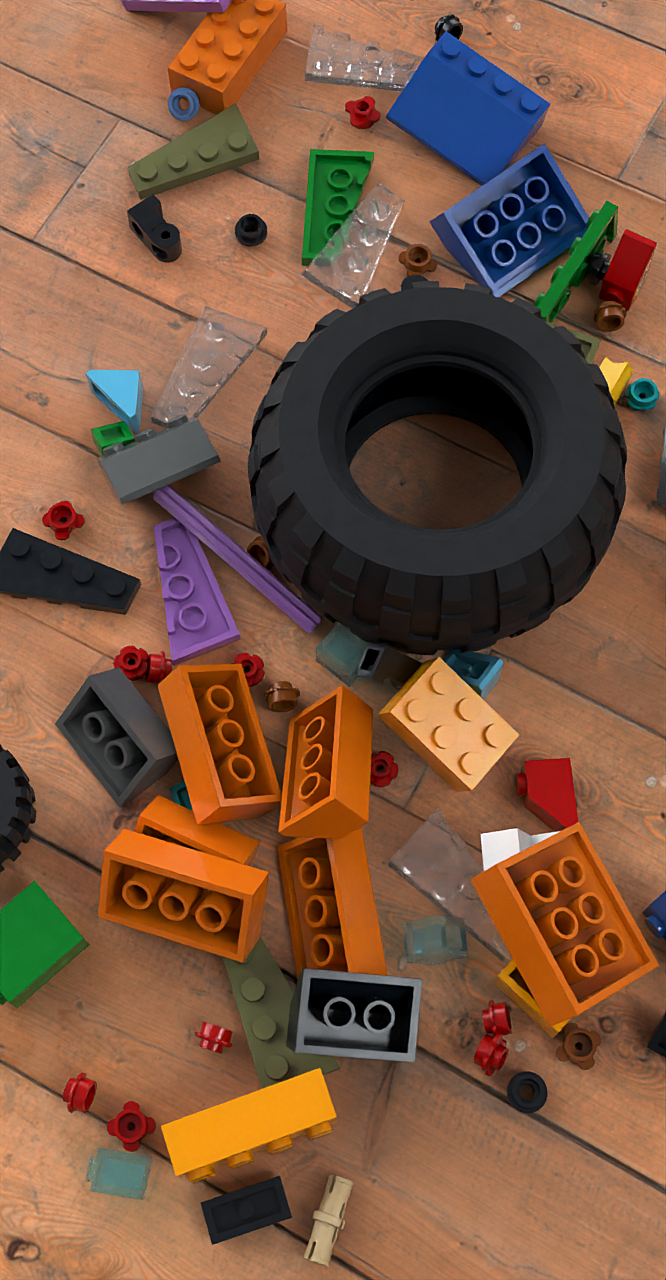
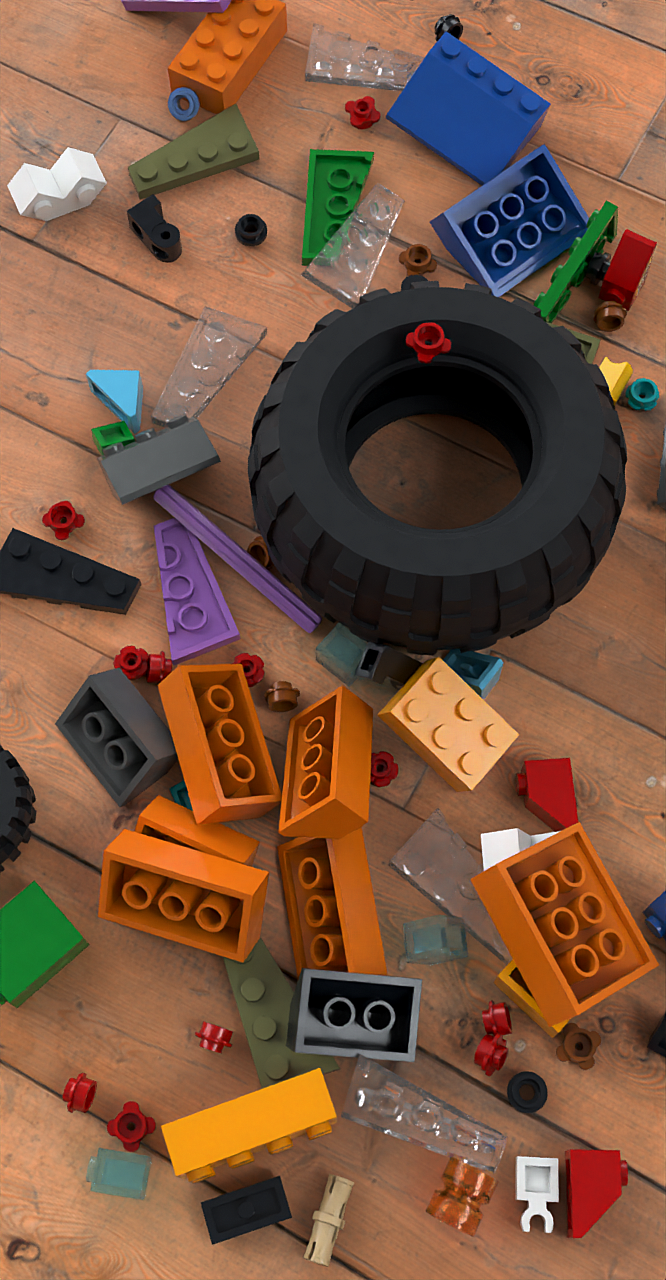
(58, 191): none -> white brick
(416, 1116): none -> clear wing
(432, 333): none -> red plate
(462, 1196): none -> clear orange wheel
(536, 1183): none -> white plate
(592, 1186): none -> red slope

